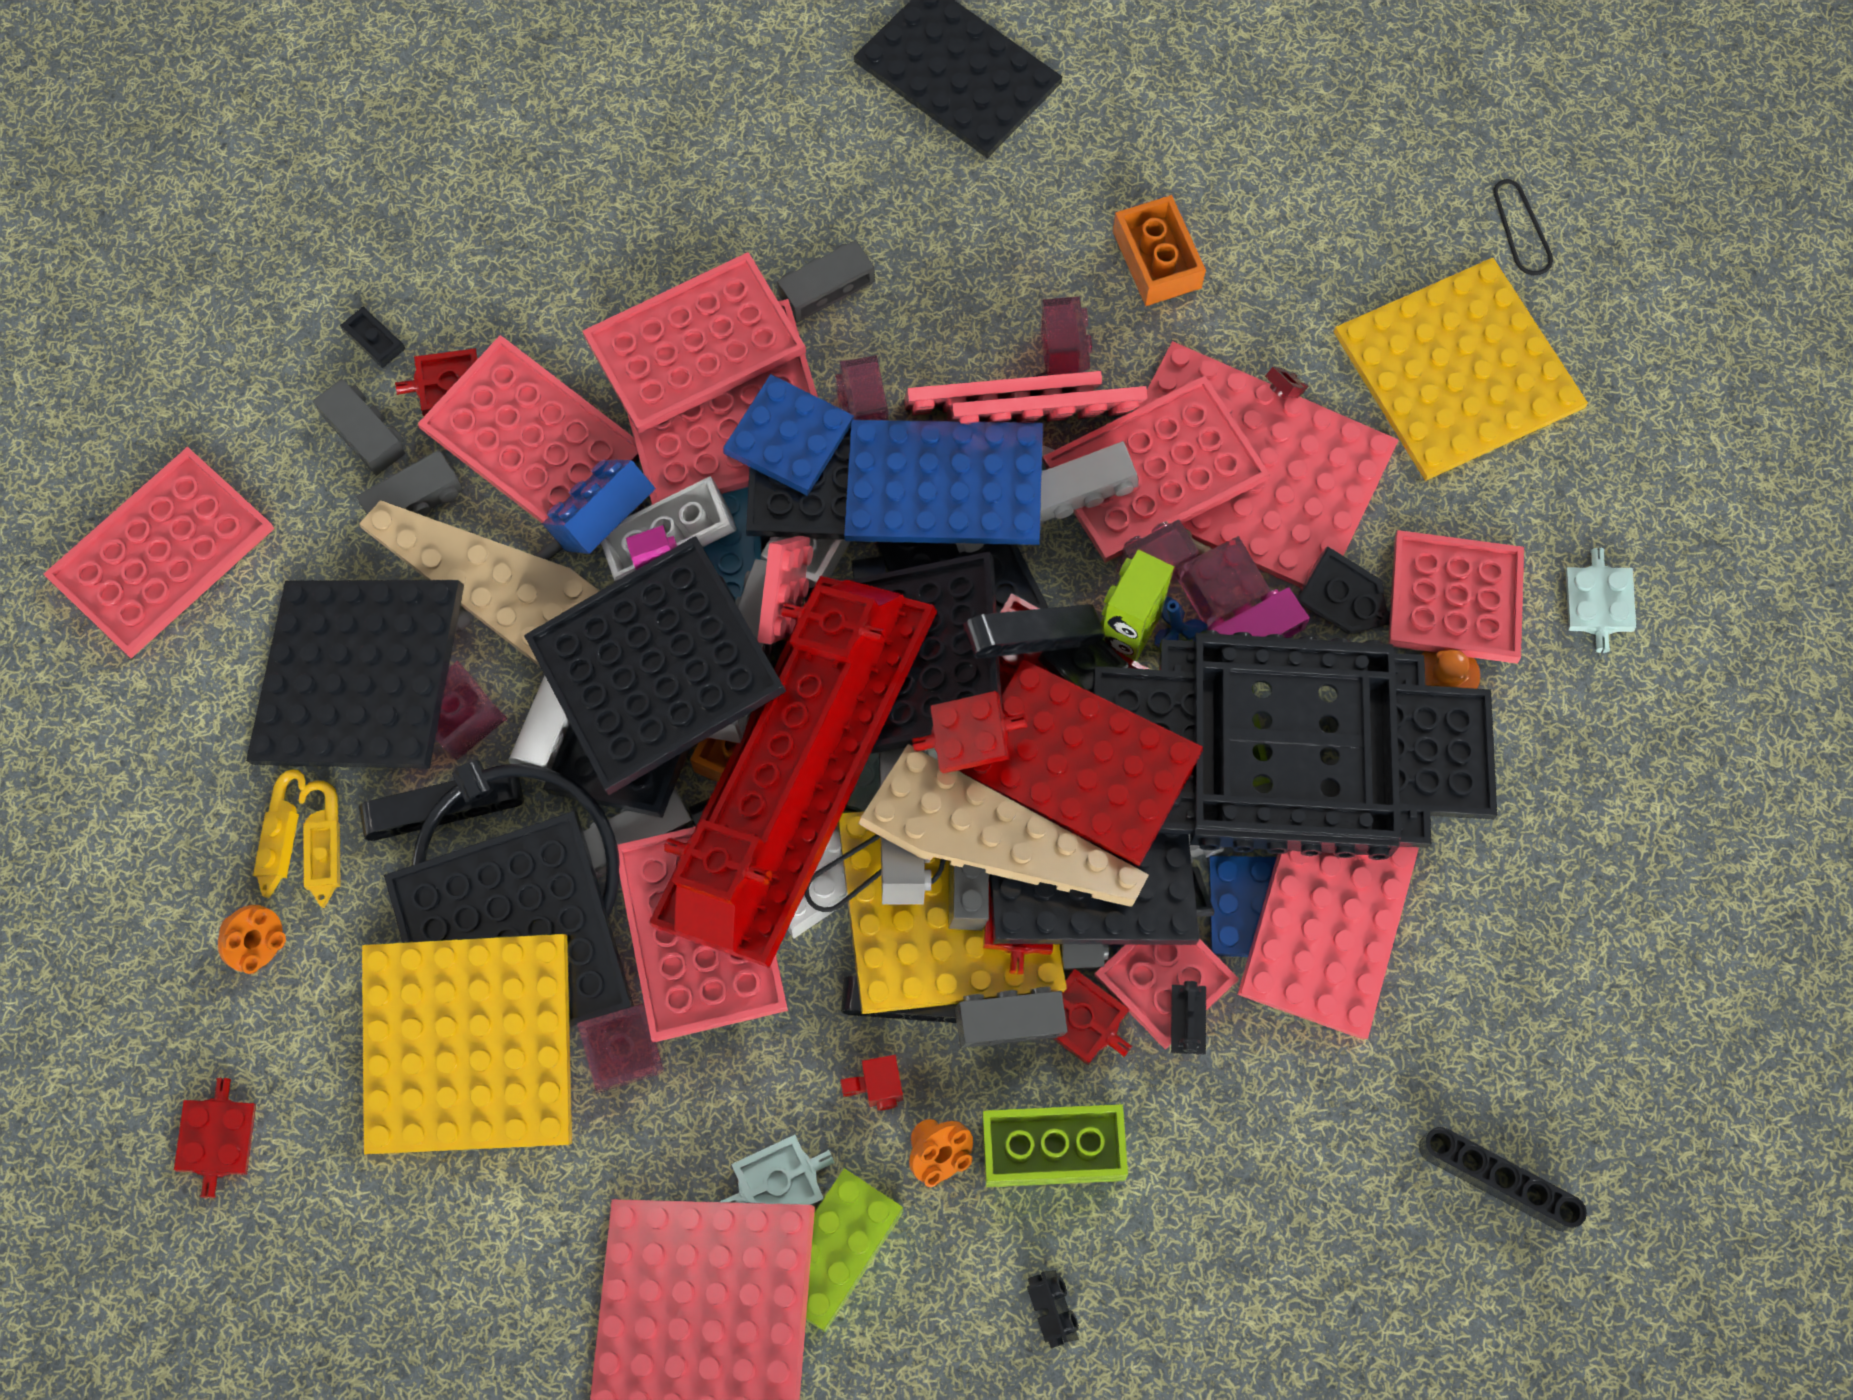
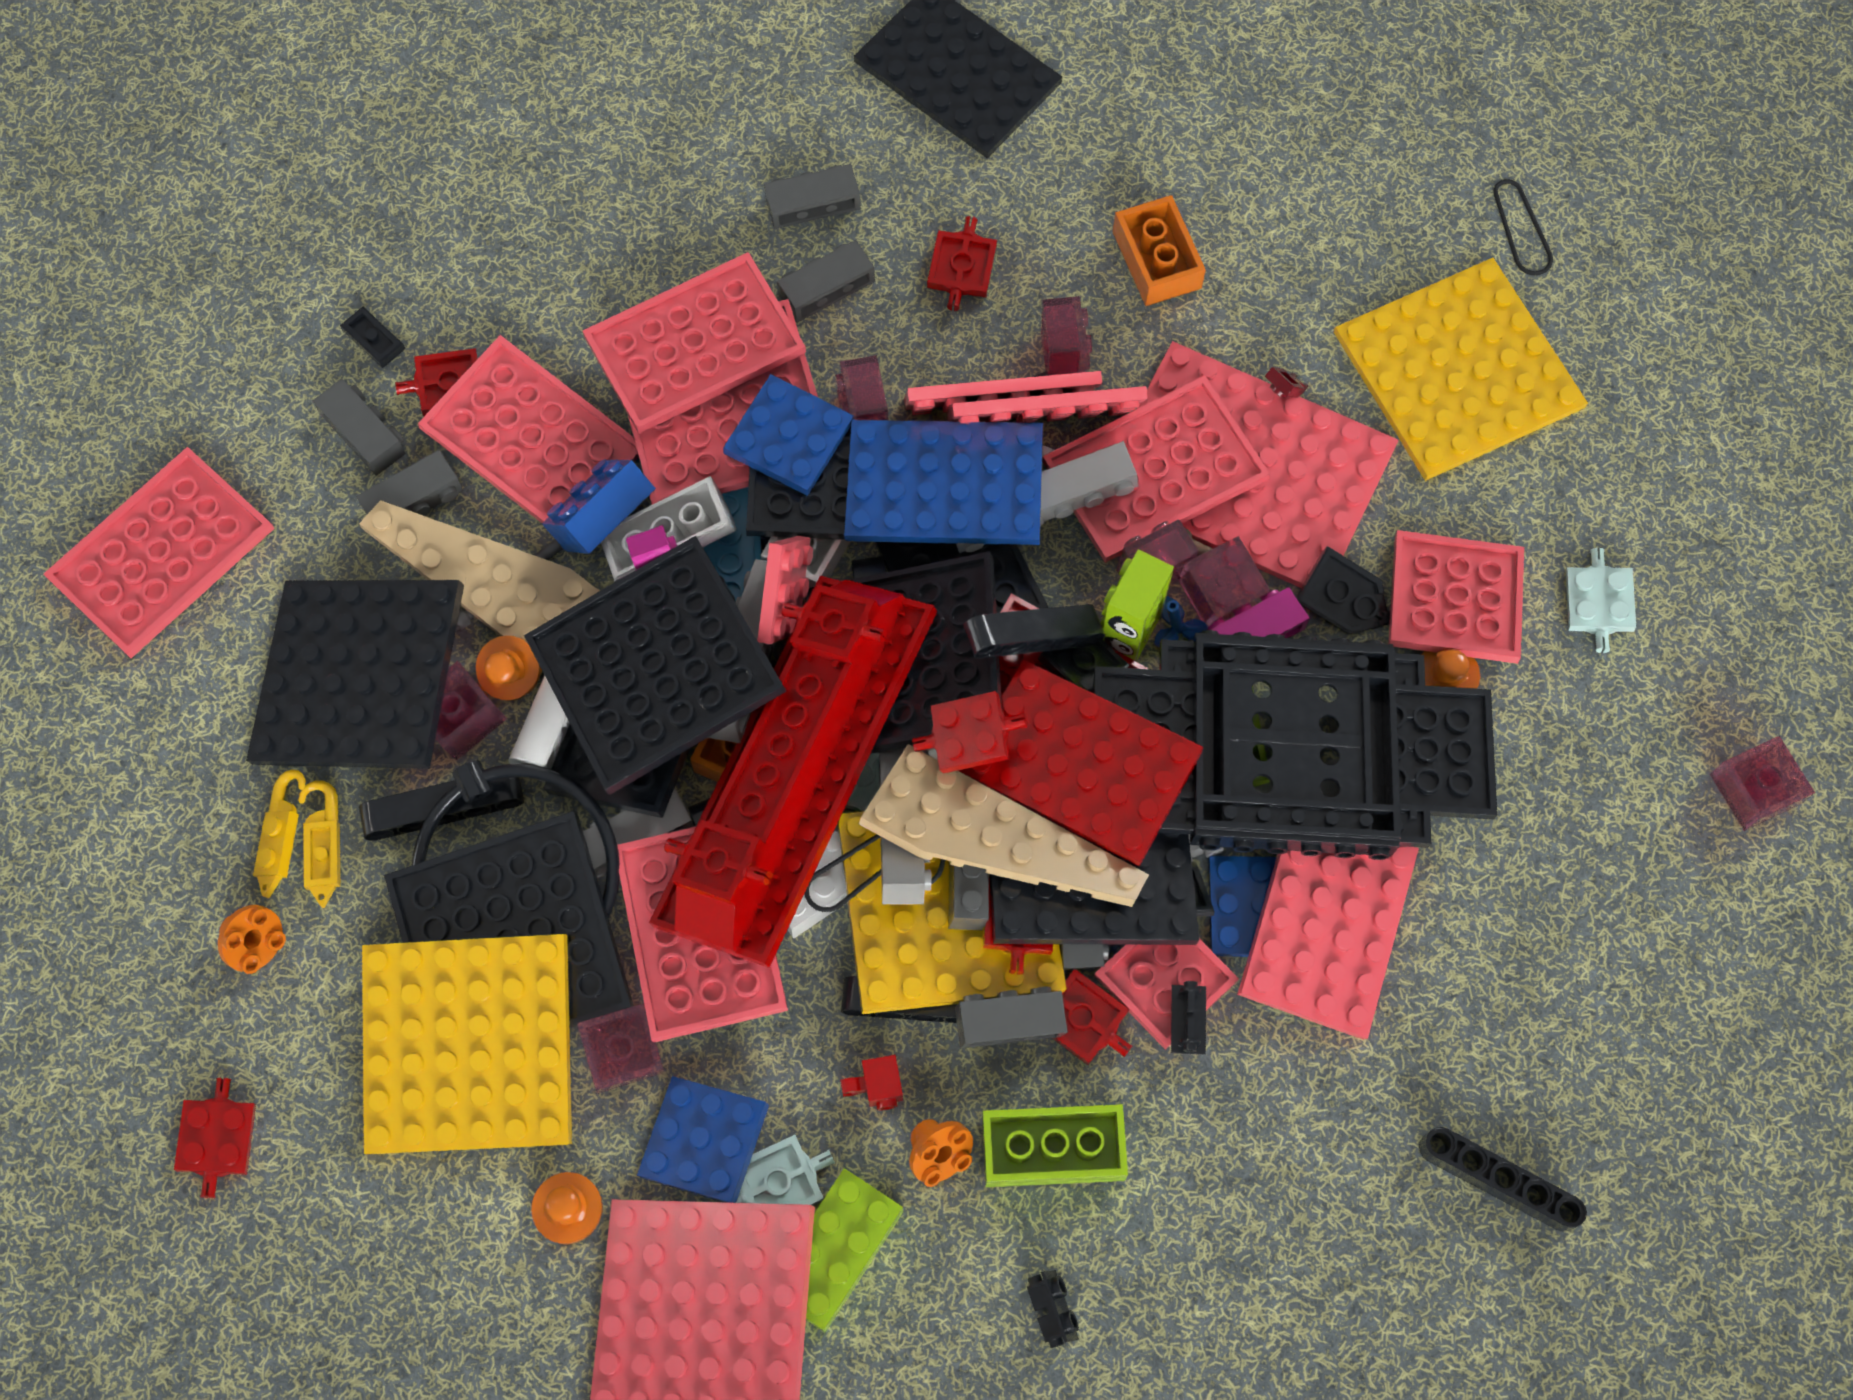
(507, 668): none -> orange plate
(567, 1208): none -> orange plate
(703, 1140): none -> blue plate
(812, 196): none -> dark grey brick
(962, 263): none -> red plate
(1762, 783): none -> clear pink brick

